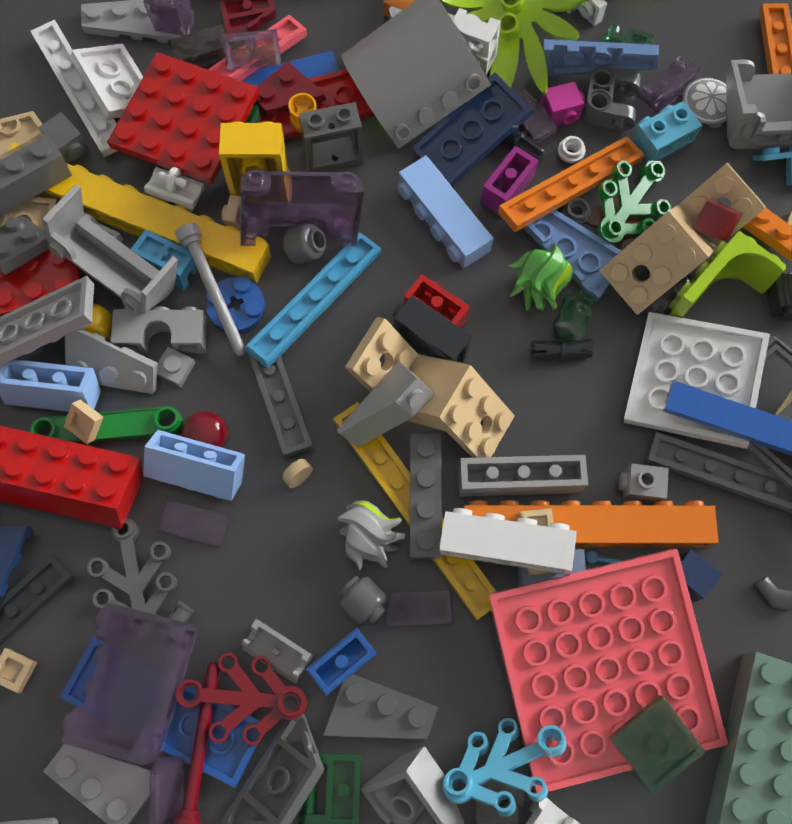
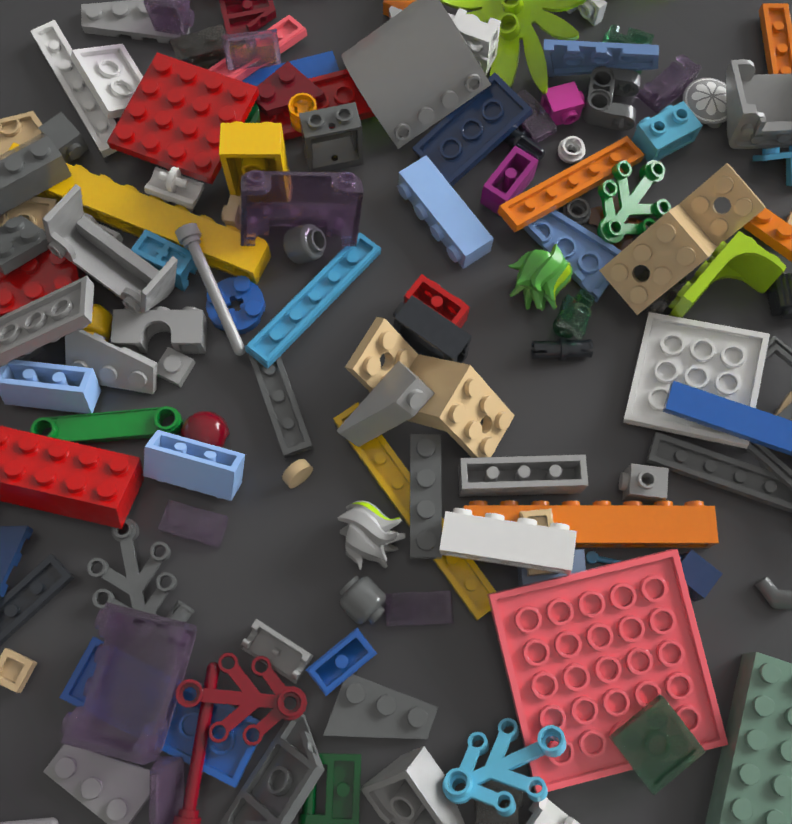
(83, 421): tan plate -> none
(717, 220): dark red brick -> none

